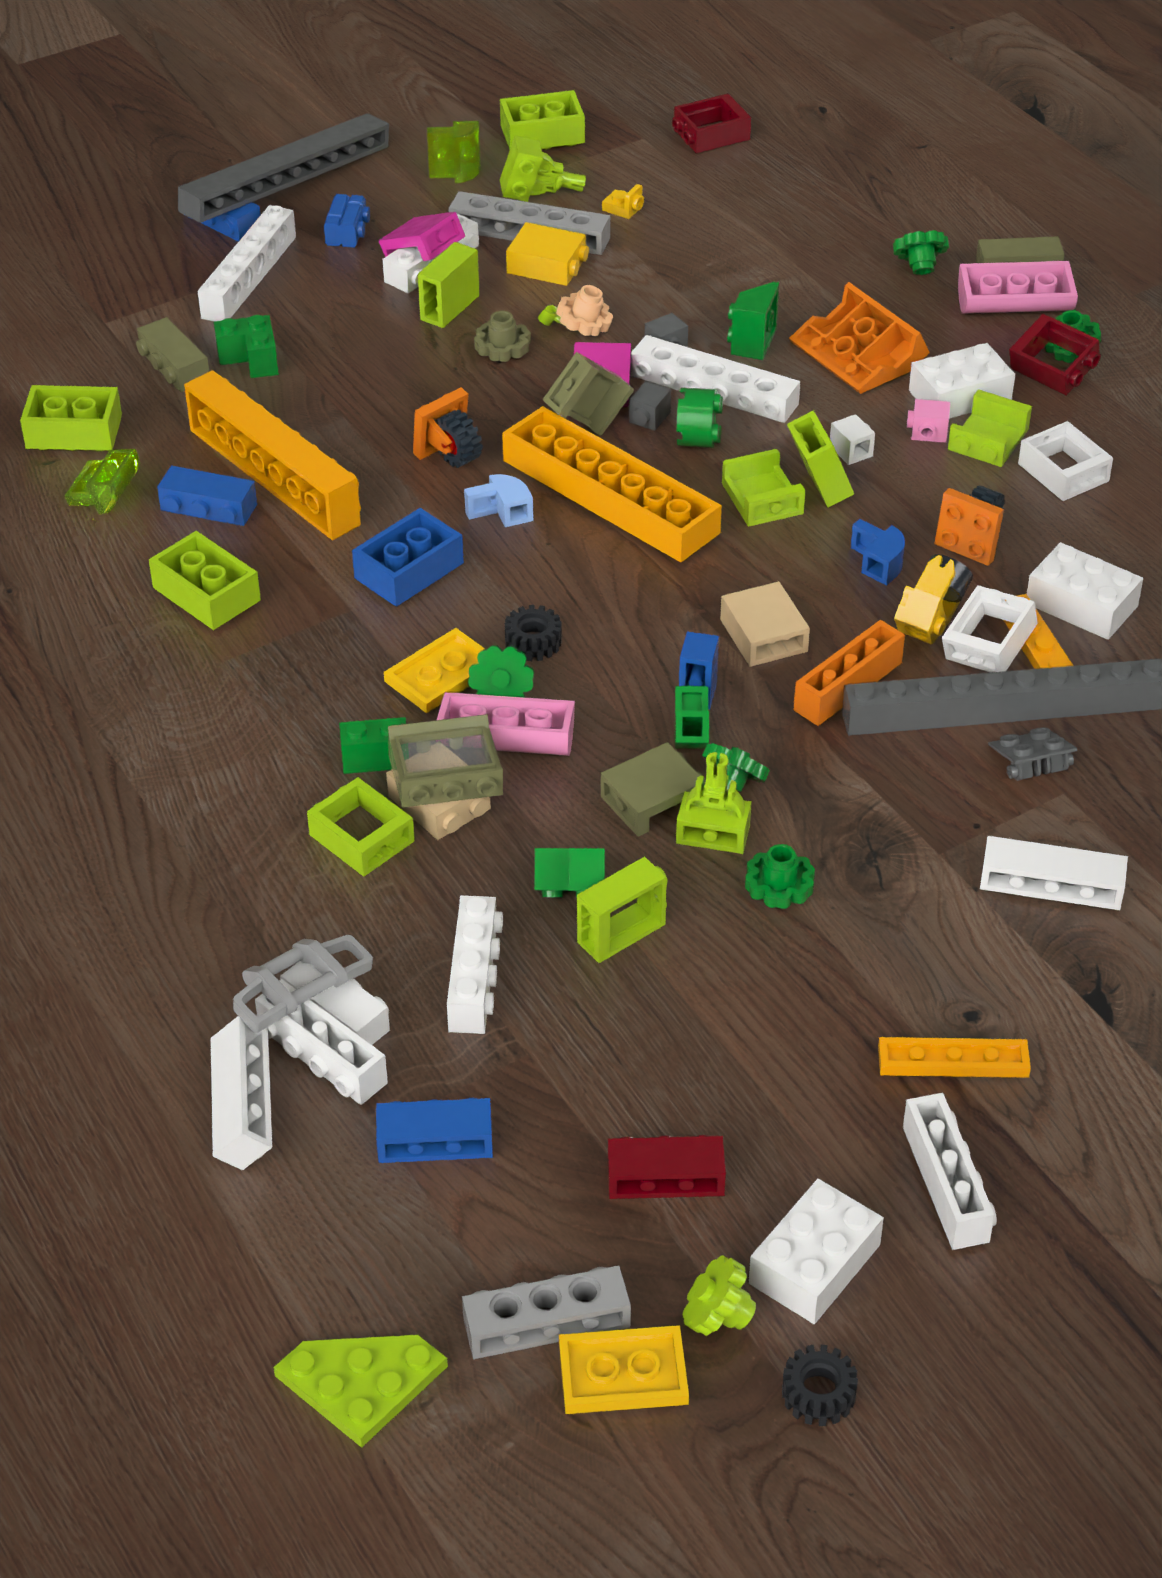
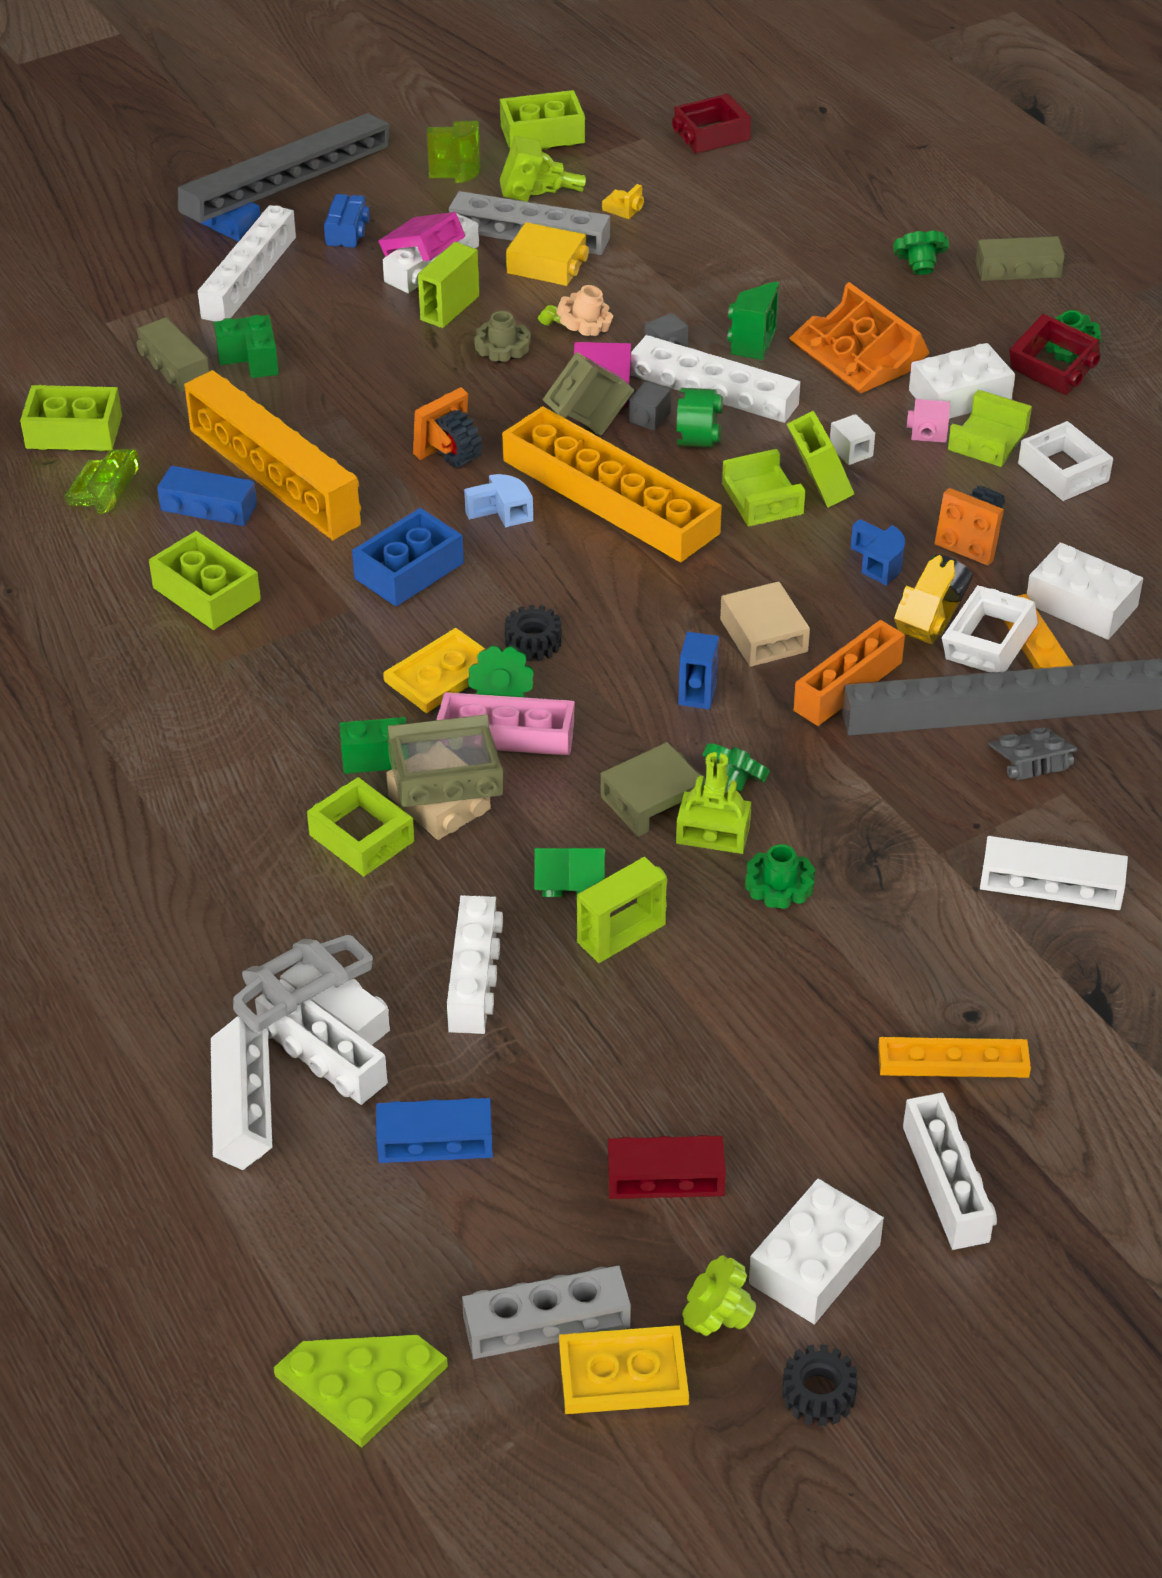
(691, 717): green brick -> none
(1016, 287): bright pink brick -> none

